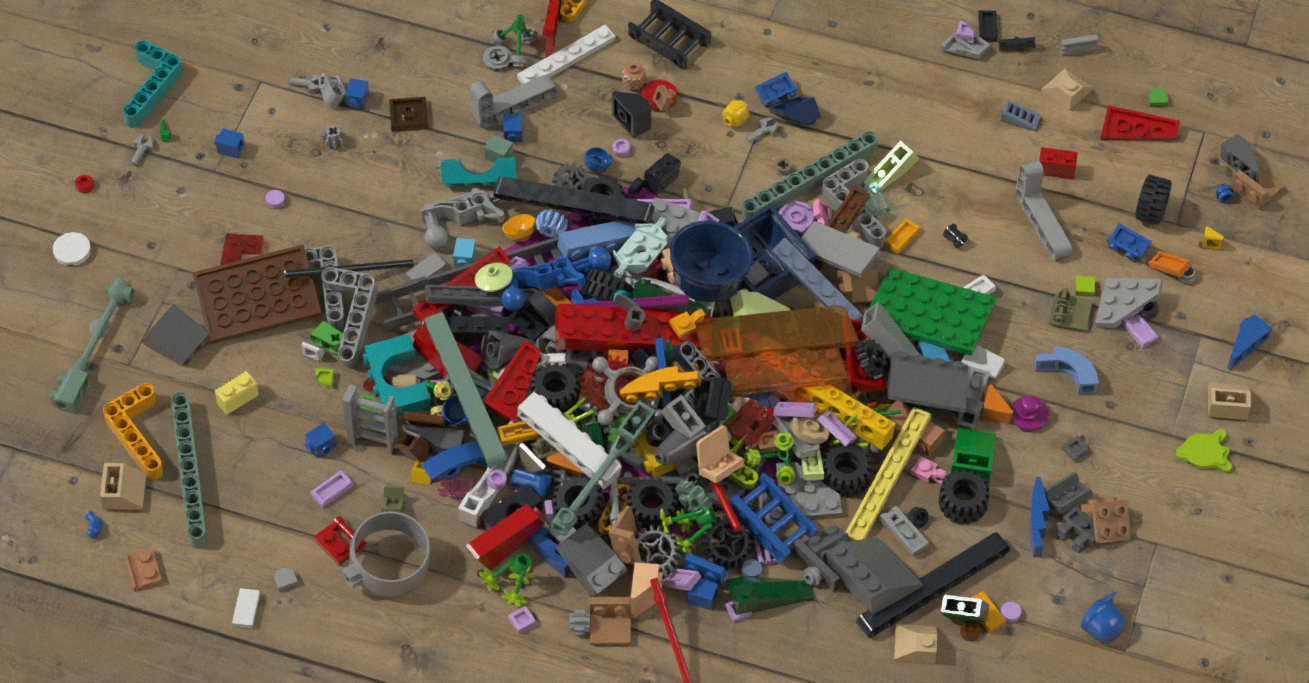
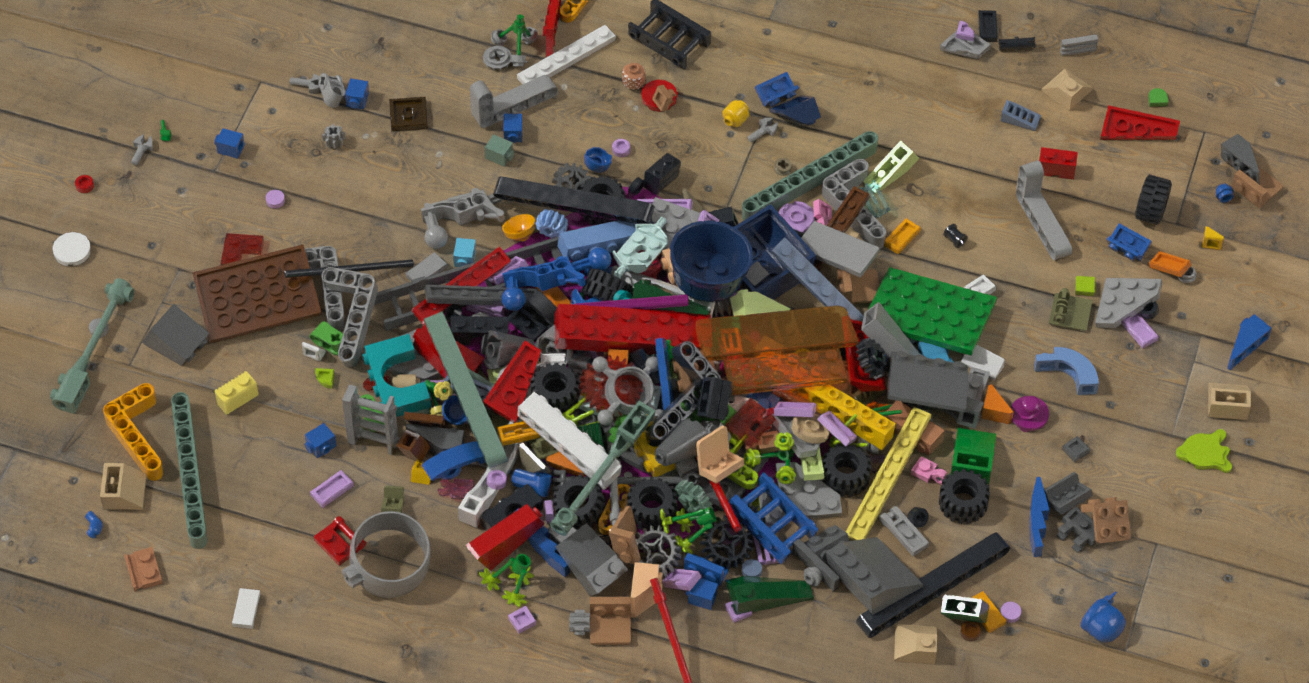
(166, 73): teal beam -> none
(285, 579): light grey tile -> none
(454, 172): teal arch -> none
(493, 277): yellowish green dish -> none
(632, 112): black slope -> none
(635, 314): dark grey panel -> none
(652, 384): light orange slope -> none
(682, 417): light grey slope -> none
(685, 324): light orange plate -> none

